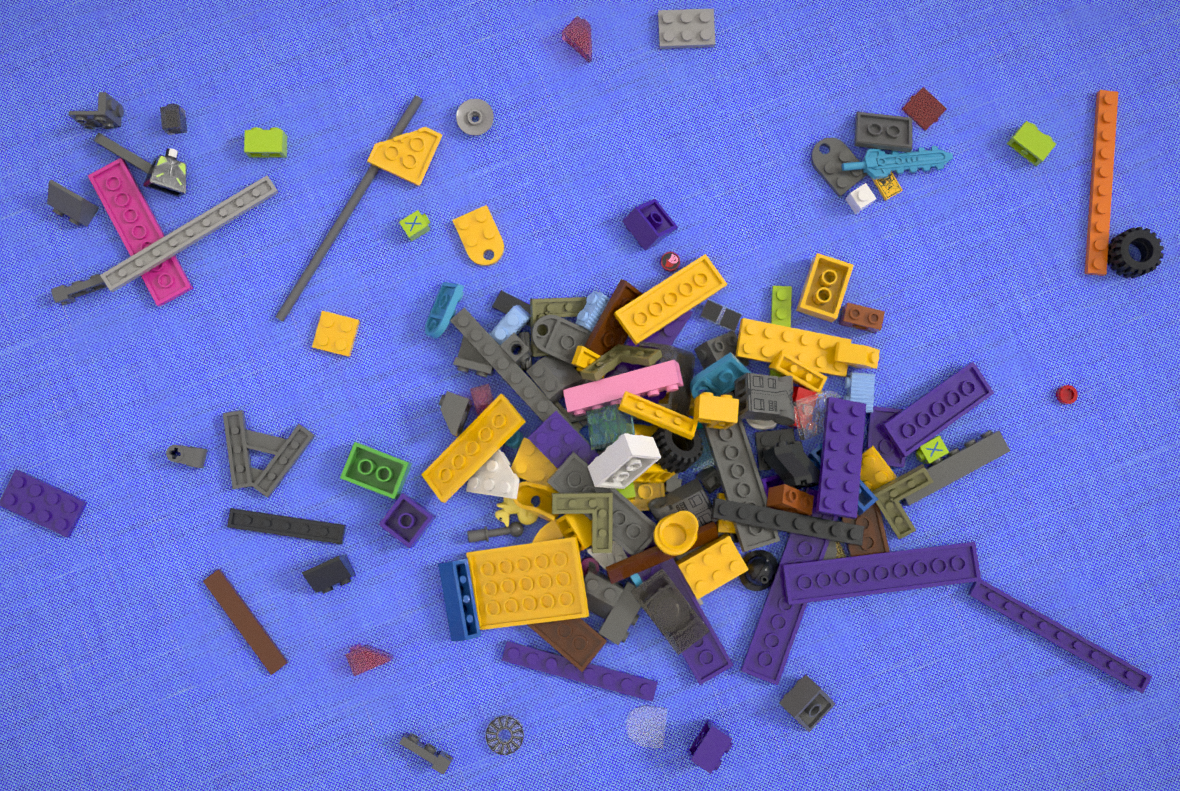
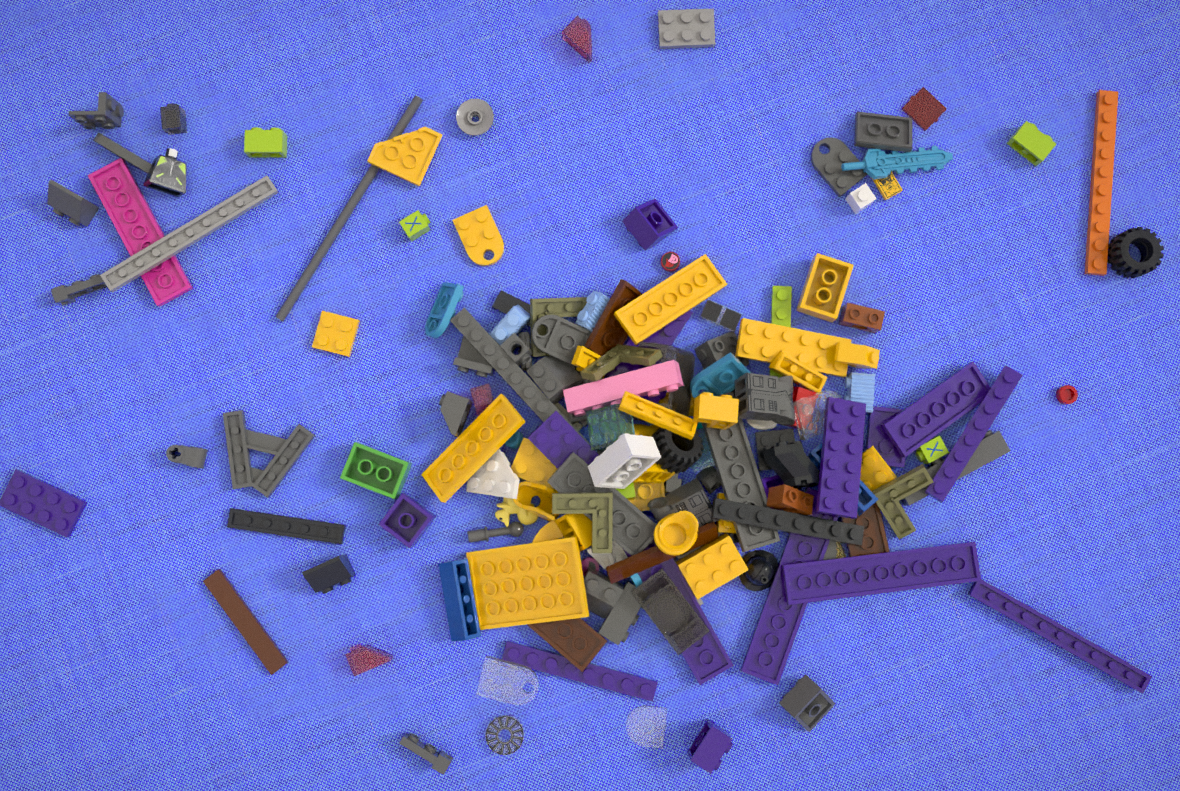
(505, 681): none -> clear plate
(973, 434): none -> dark purple plate

